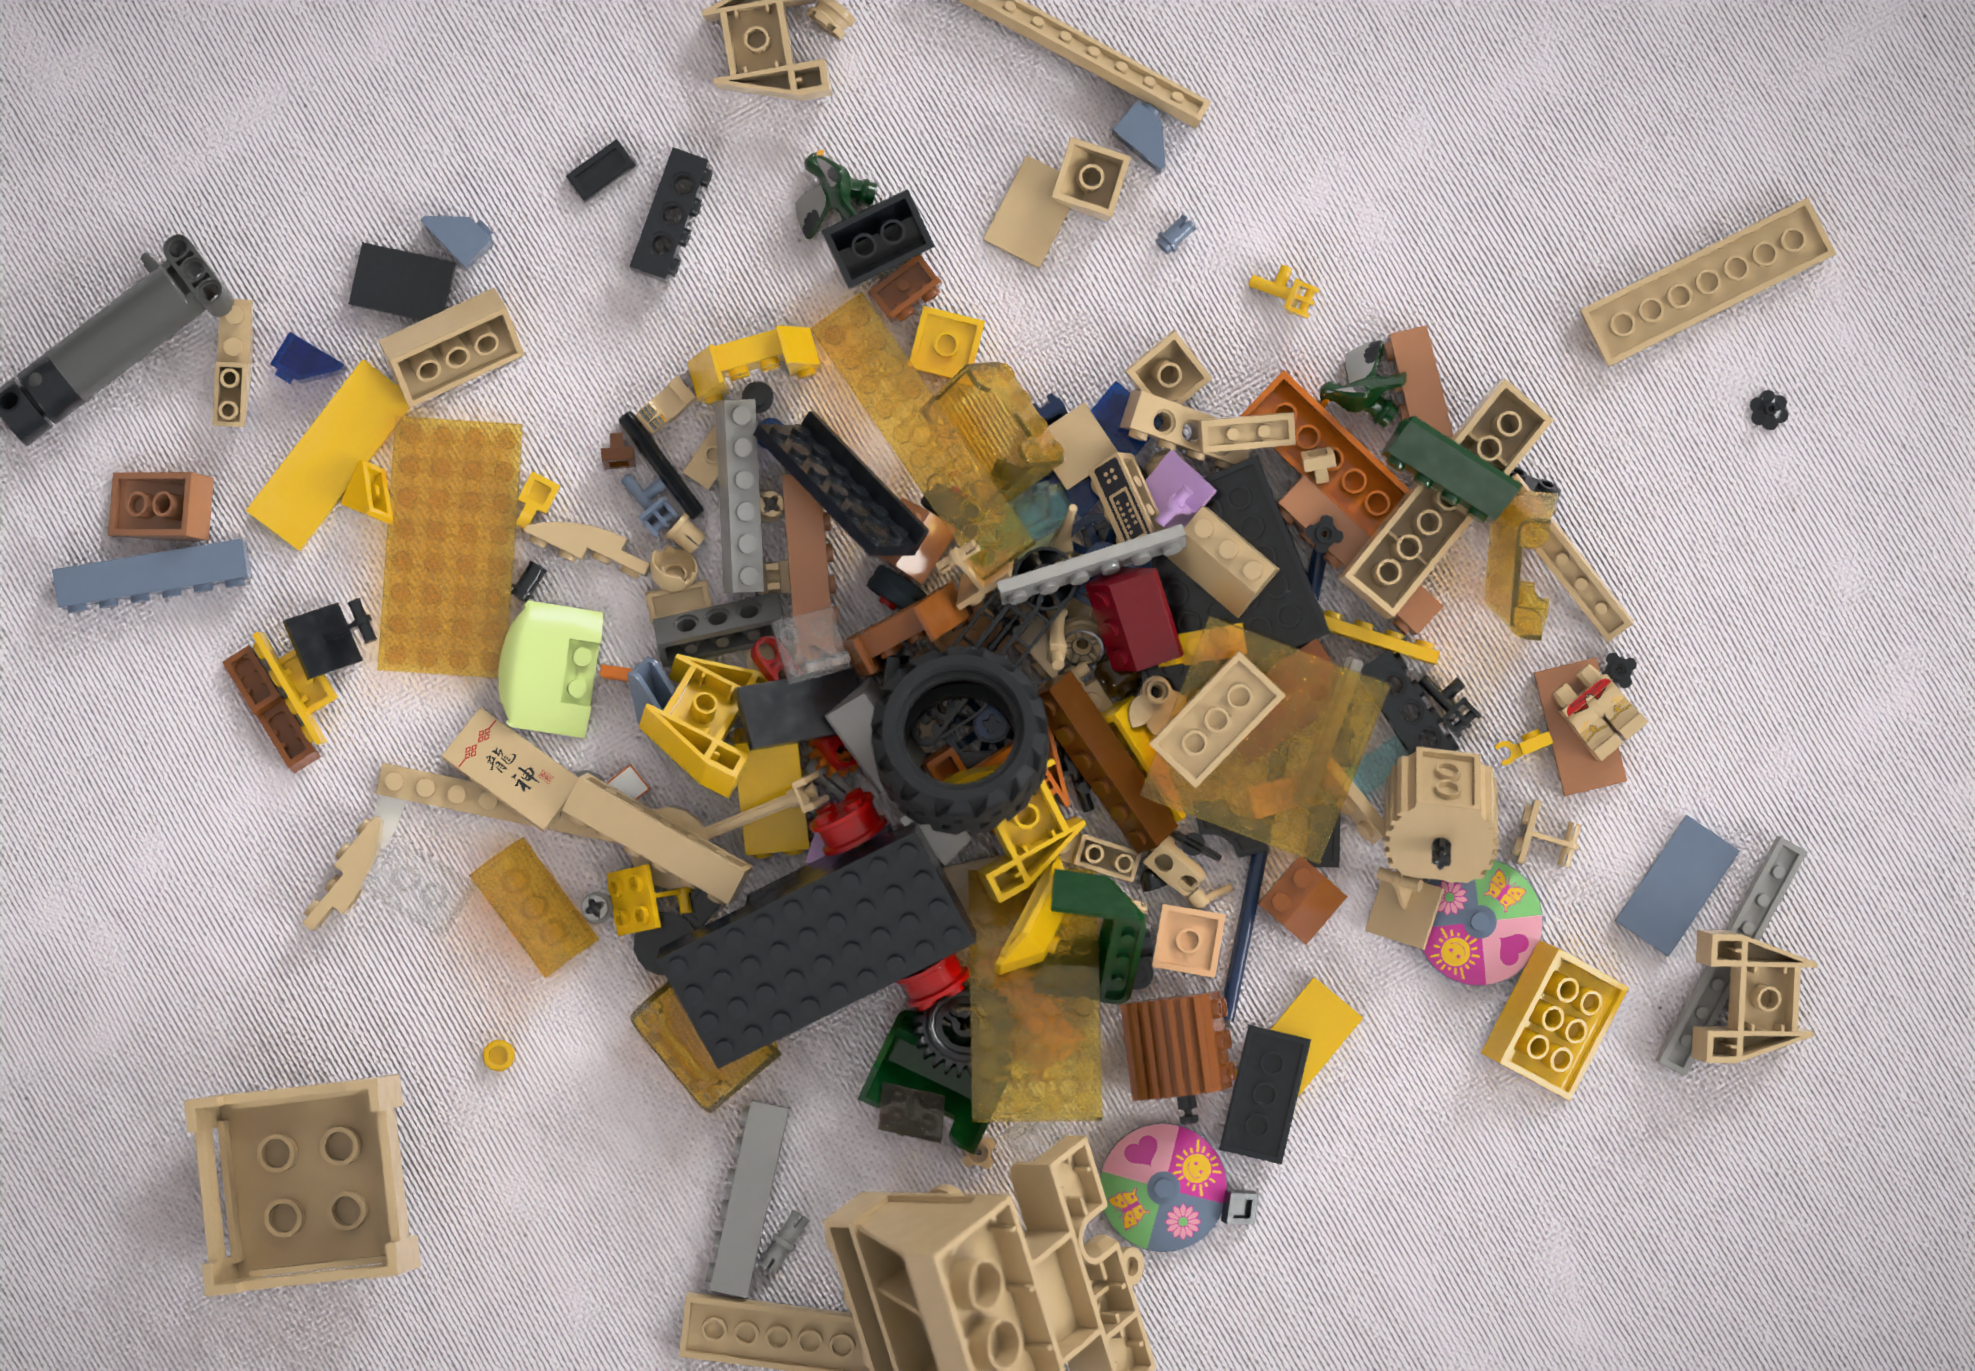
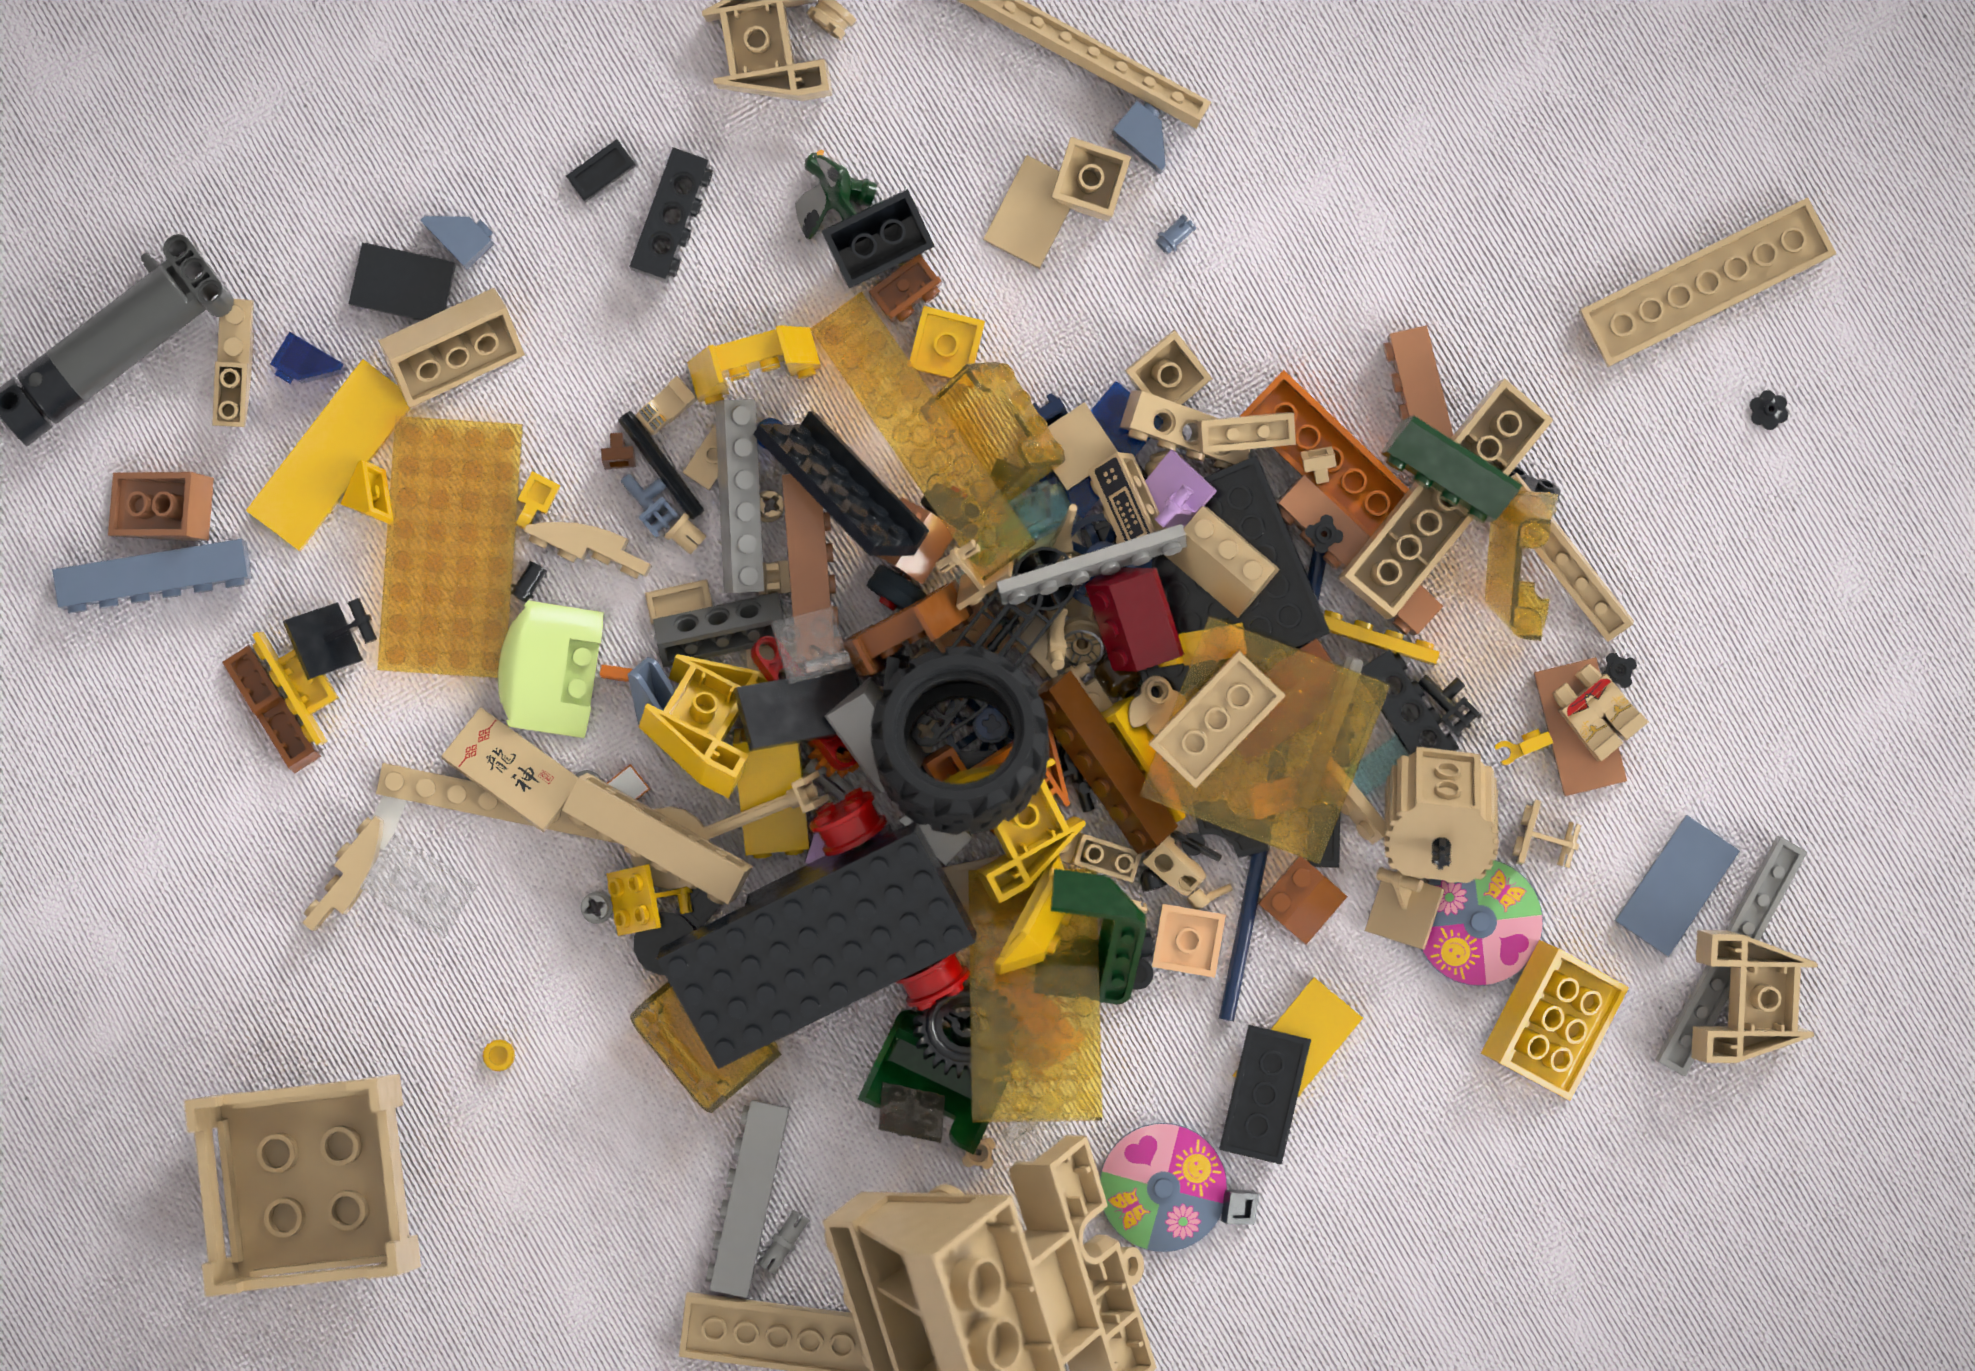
(534, 907): clear yellow slope -> none
(673, 568): tan hair -> none
(761, 393): black plate -> none
(1178, 1048): dark orange piece -> none
(1291, 295): yellow arm -> none
(1364, 386): dark green animal -> none

